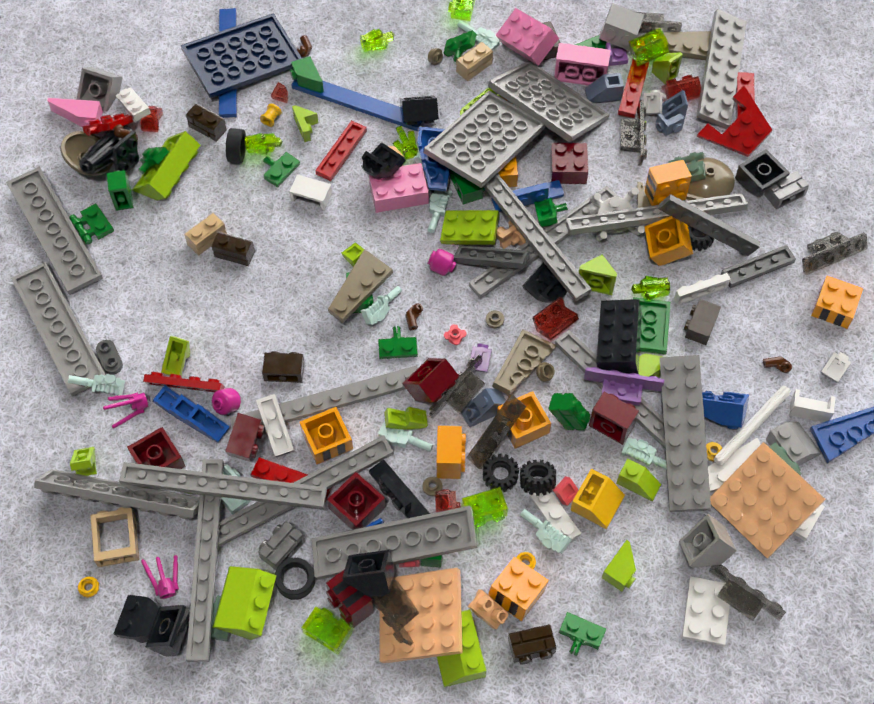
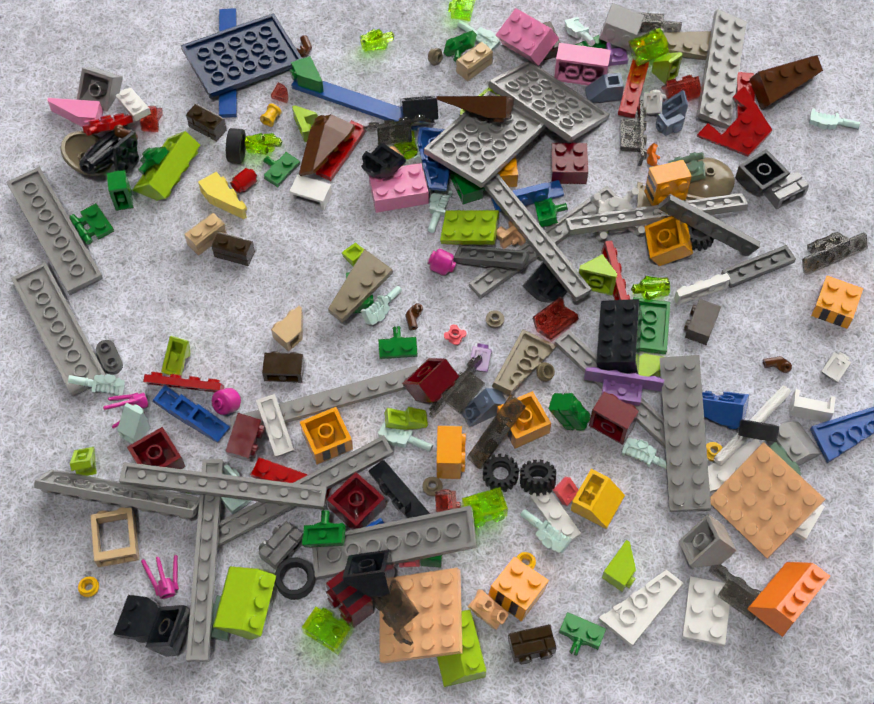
(133, 423): none -> light aqua slope
(220, 195): none -> light yellow slope
(244, 180): none -> red brick
(290, 329): none -> tan slope
(323, 140): none -> reddish brown wedge
(324, 533): none -> green plate
(396, 132): none -> clear smoke bracket
(488, 106): none -> reddish brown wedge
(577, 30): none -> light aqua piece
(610, 254): none -> plate
(638, 480): lime slope -> none
(639, 610): none -> white wing
(652, 158): none -> orange piece
(758, 430): none -> black tyre
(778, 81): none -> reddish brown wedge
(788, 595): none -> orange slope
(826, 121): none -> light aqua piece

